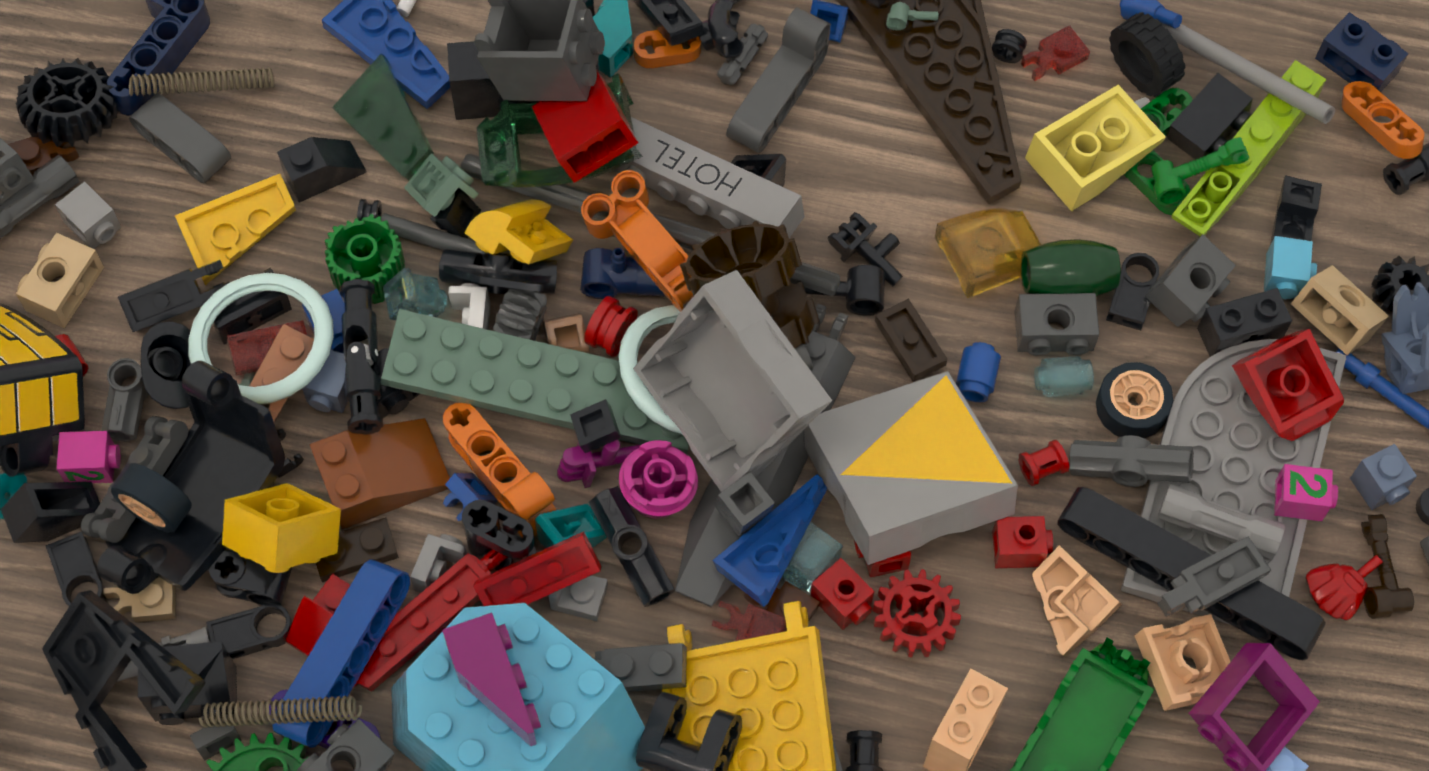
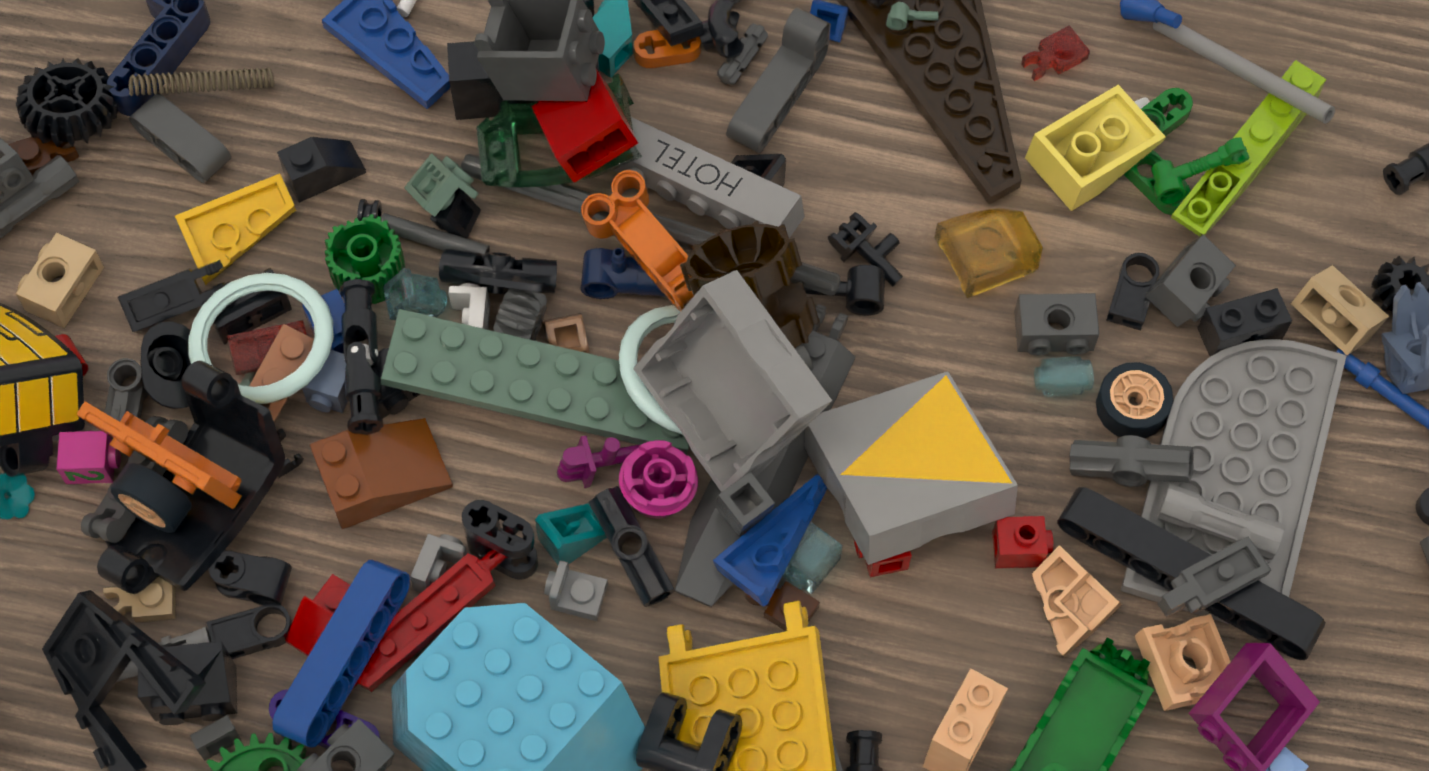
(48, 510): black slope -> none
(74, 565): black piece -> none
(88, 216): light grey brick -> none
(152, 442): none -> orange container
(232, 720): dark tan piece -> none
(281, 527): yellow brick -> none
(357, 547): dark brown plate -> none
(384, 119): clear green wing -> none
(467, 489): blue tile -> none
(471, 435): orange piece -> none
(485, 671): magenta slope -> none
(521, 230): yellow brick -> none
(540, 573): red plate -> none
(595, 426): black tile -> none
(609, 325): red wheel -> none
(646, 666): dark grey hinge -> none
(753, 623): clear red plate -> none
(843, 594): red brick -> none
(910, 340): dark brown plate -> none
(924, 627): red gear -> none
(978, 371): blue brick -> none
(1009, 46): black bush -> none
(1043, 462): red bush -> none
(1070, 268): dark green piece -> none
(1147, 54): black tyre -> none
(1210, 118): black brick -> none
(1289, 266): medium azure brick -> none
(1291, 385): red slope -> none
(1296, 209): black slope -> none
(1304, 492): dark pink brick -> none
(1340, 588): red piece -> none
(1361, 53): dark blue brick -> none
(1383, 477): sand blue brick -> none
(1387, 598): dark brown brick -> none
(1388, 133): orange beam -> none

